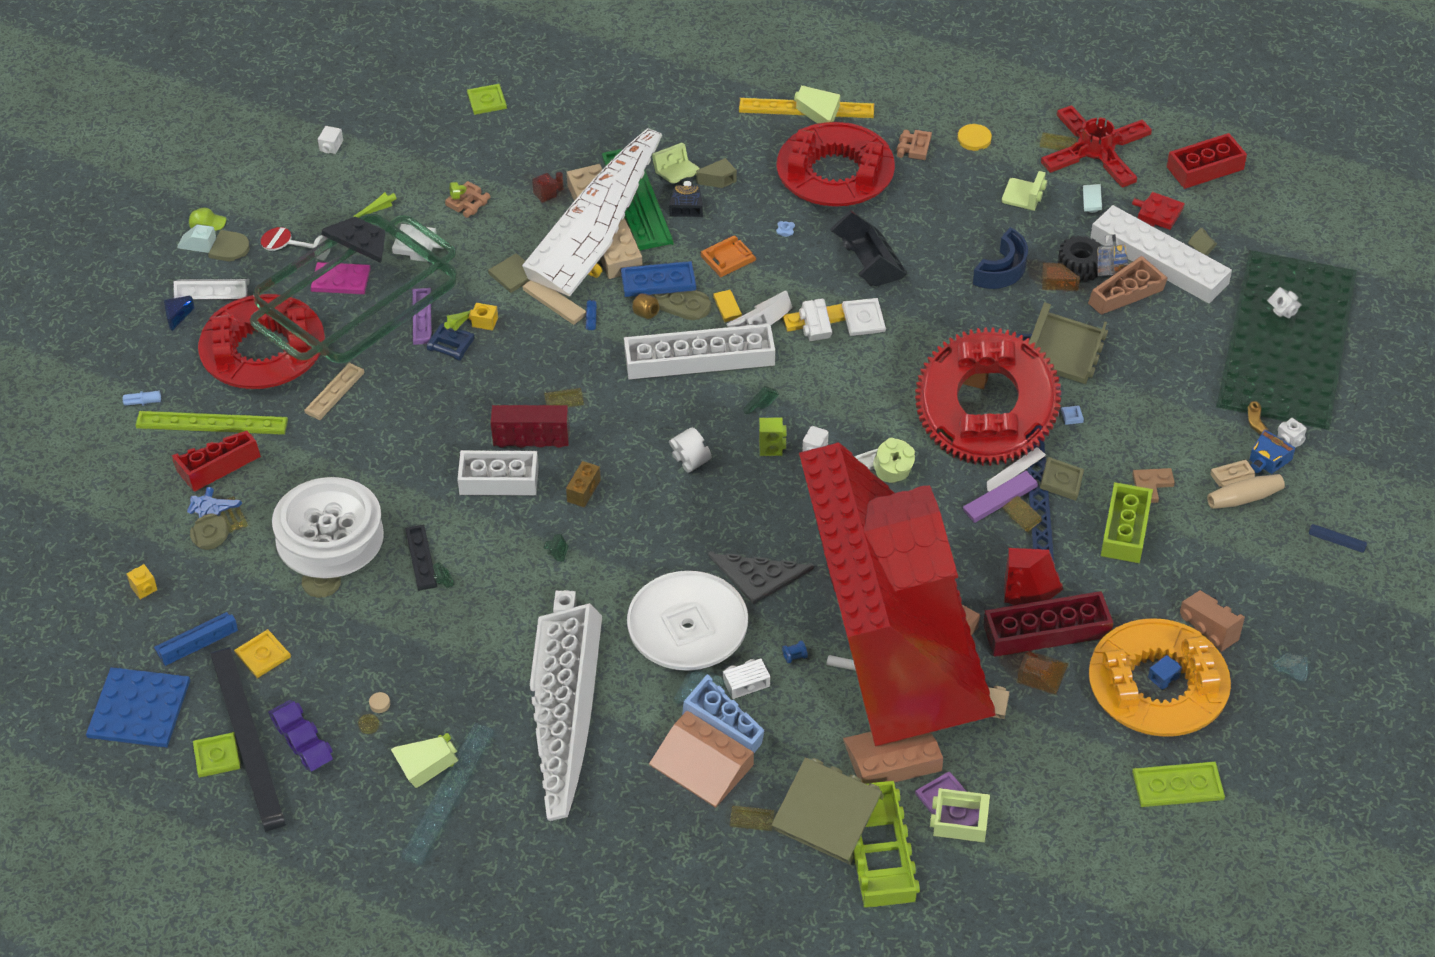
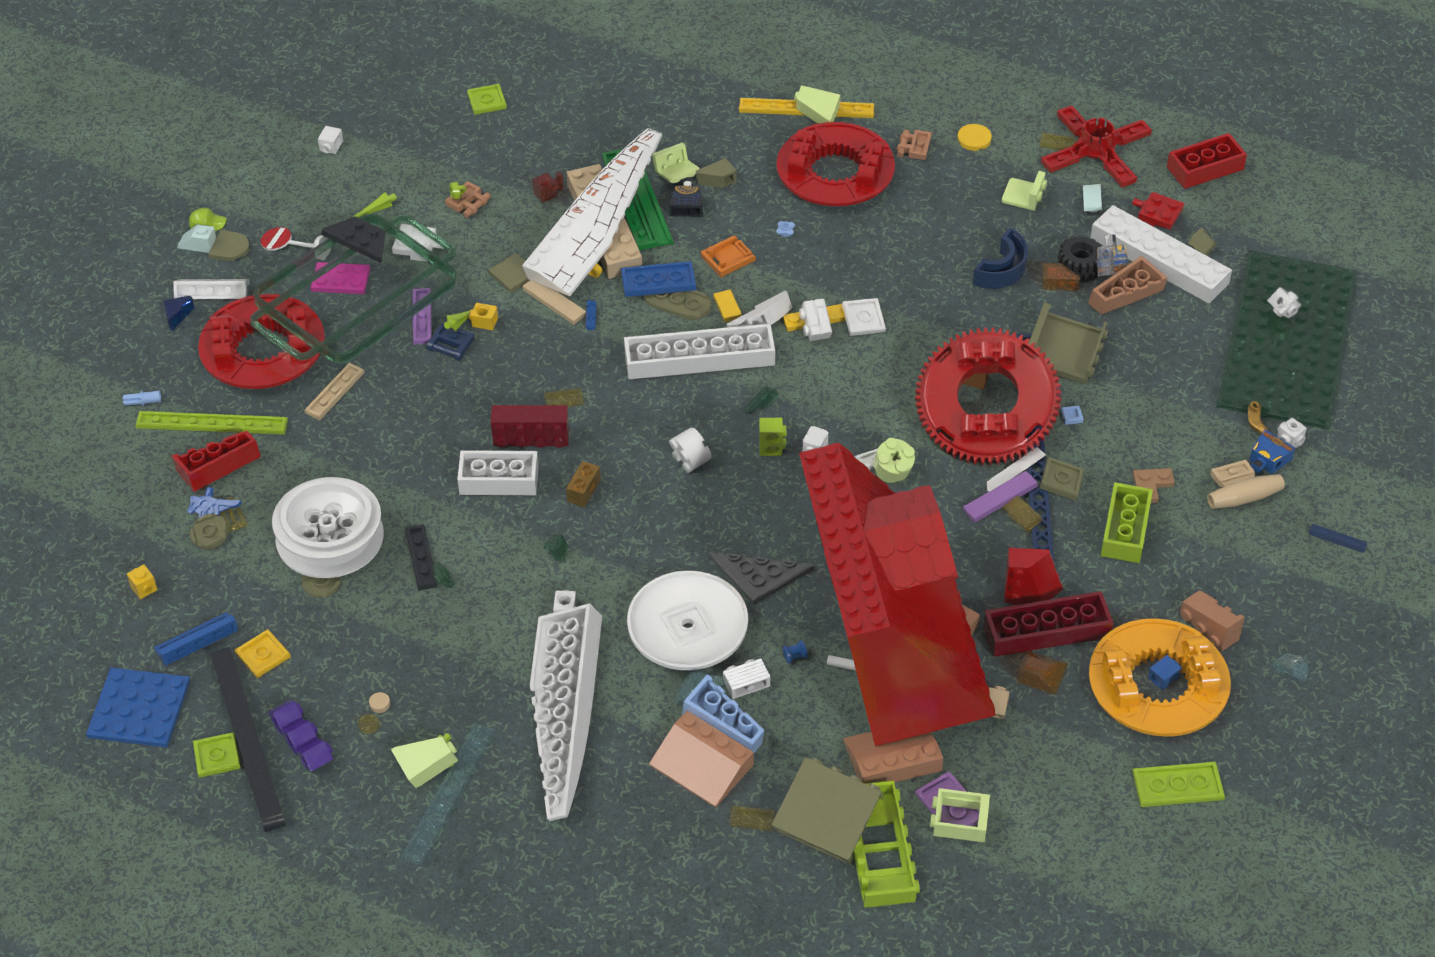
(645, 306): pearl gold head -> none
(871, 248): black windscreen -> none

